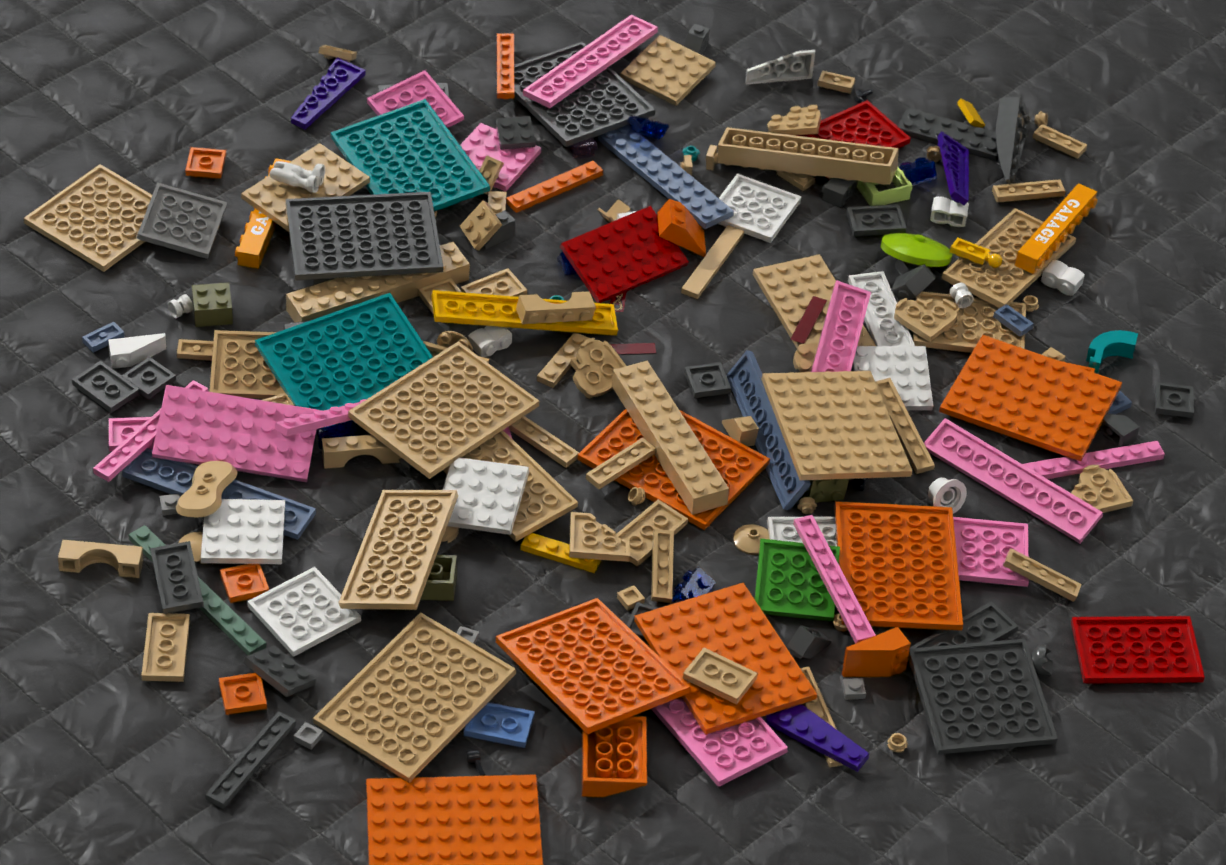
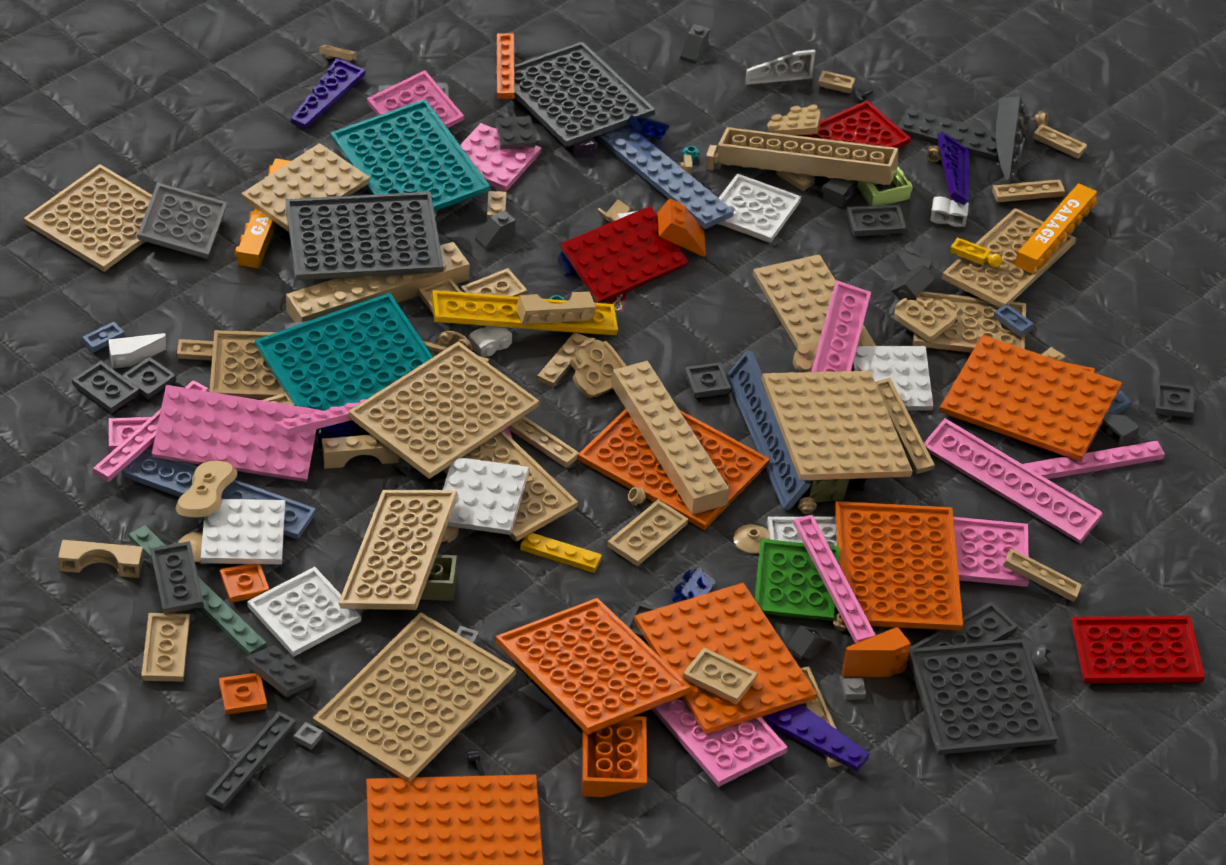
(168, 504): light grey plate -> none
(180, 306): white wheel -> none
(205, 162): orange plate -> none
(212, 304): olive brick -> none
(298, 176): white piece -> none
(480, 225): tan plate -> none
(490, 170): tan plate -> none
(501, 725): medium blue plate -> none
(554, 186): orange plate -> none
(590, 61): bright pink plate -> none
(594, 540): tan plate -> none
(620, 463): tan plate -> none
(629, 597): tan plate -> none
(634, 348): dark red sticker -> none
(662, 566): tan plate -> none
(667, 70): tan plate -> none
(712, 262): tan tile -> none
(742, 429): tan slope -> none
(808, 319): dark red sticker -> none
(881, 311): white plate -> none
(897, 742): tan plate -> none
(916, 249): lime dish -> none
(919, 171): clear blue bracket -> none
(947, 493): white piece -> none
(961, 295): white wheel -> none
(970, 113): yellow tile -> none
(1031, 303): tan plate -> none
(1062, 277): white brick -> none
(1102, 489): tan plate -> none
(1111, 344): teal arch -> none

